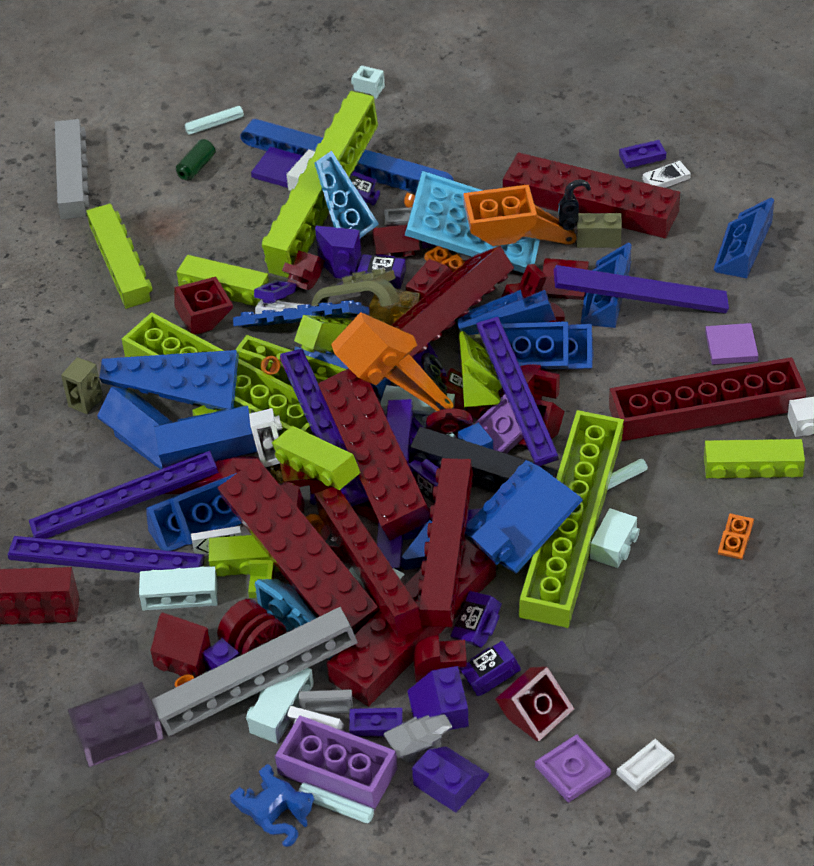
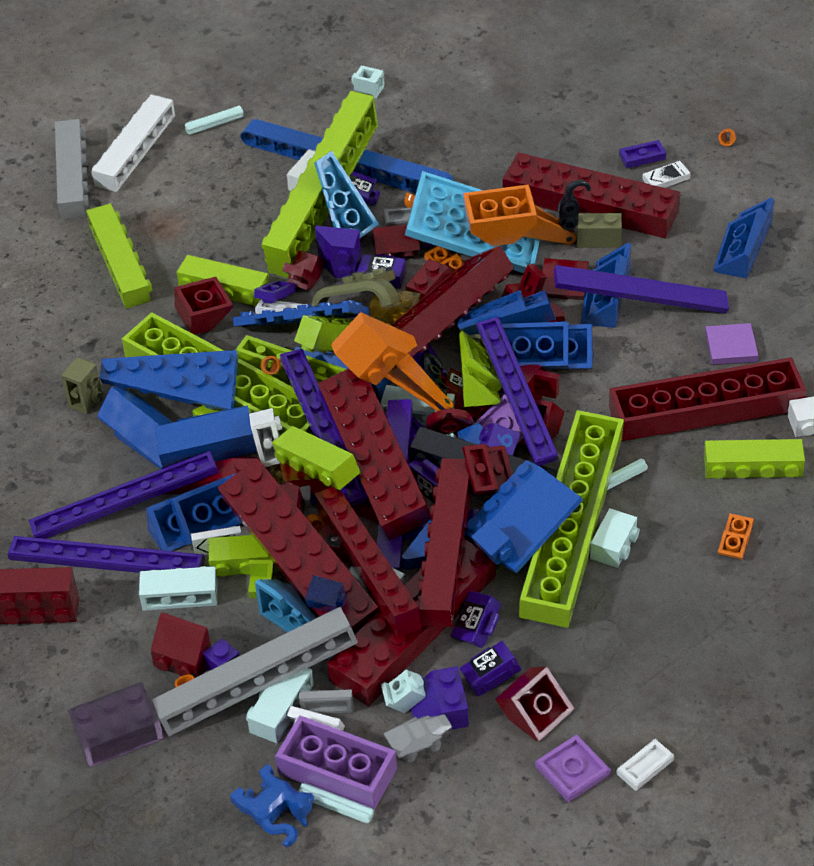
(133, 143): none -> white brick
(195, 159): dark green brick -> none
(248, 626): dark red wheel -> none
(275, 166): dark purple tile -> none
(325, 594): none -> clear blue brick
(374, 721): dark purple plate -> none
(404, 691): none -> light aqua brick
(434, 654): dark red brick -> none
(447, 777): dark purple slope -> none
(487, 467): none -> dark red slope
(498, 435): none -> dark purple brick
(723, 137): none -> orange hinge

